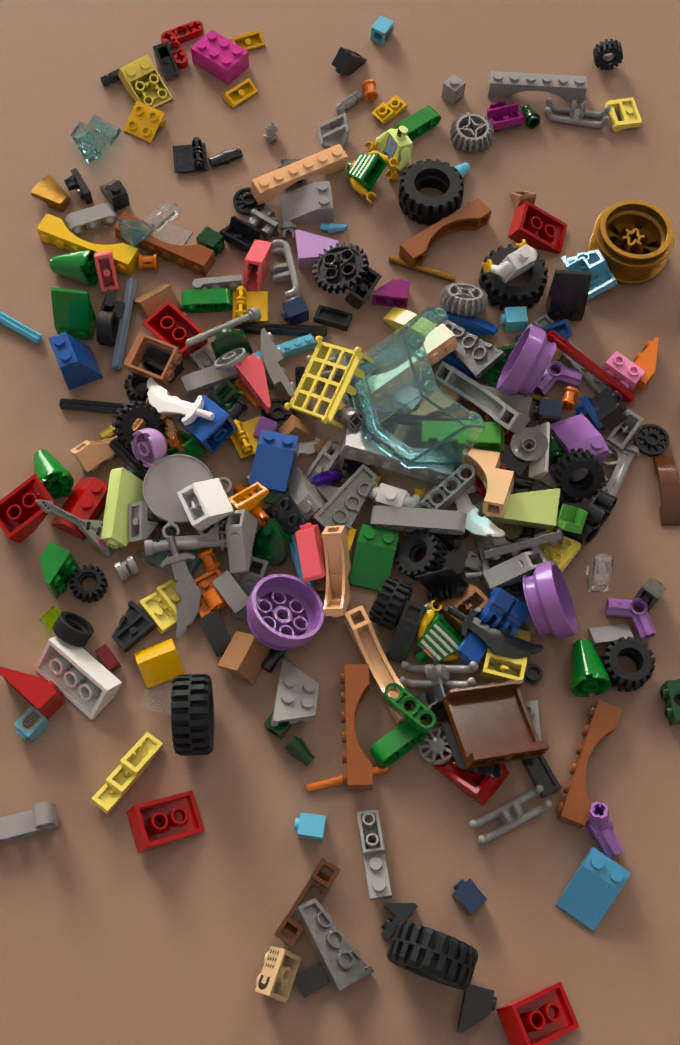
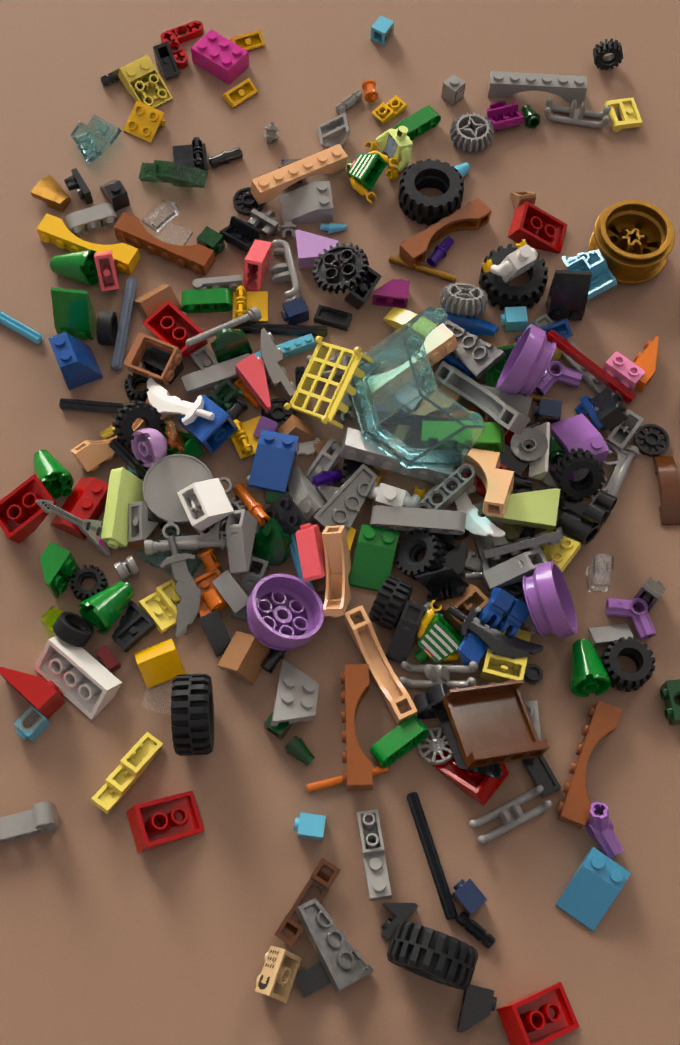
(106, 606): none -> green cone
(111, 304): black slope -> none
(134, 230): clear light blue slope -> none
(148, 261): orange bush -> none
(175, 173): none -> clear green slope
(230, 358): light grey wheel -> none
(243, 500): light orange slope -> none
(347, 61): black slope -> none
(351, 418): flat silver wheel -> none
(413, 717): green beam -> none
(431, 856): none -> black axle
(440, 252): none -> dark purple axle
(475, 930): none -> black axle
(569, 398): orange bush -> none
(571, 518): bright green panel -> none

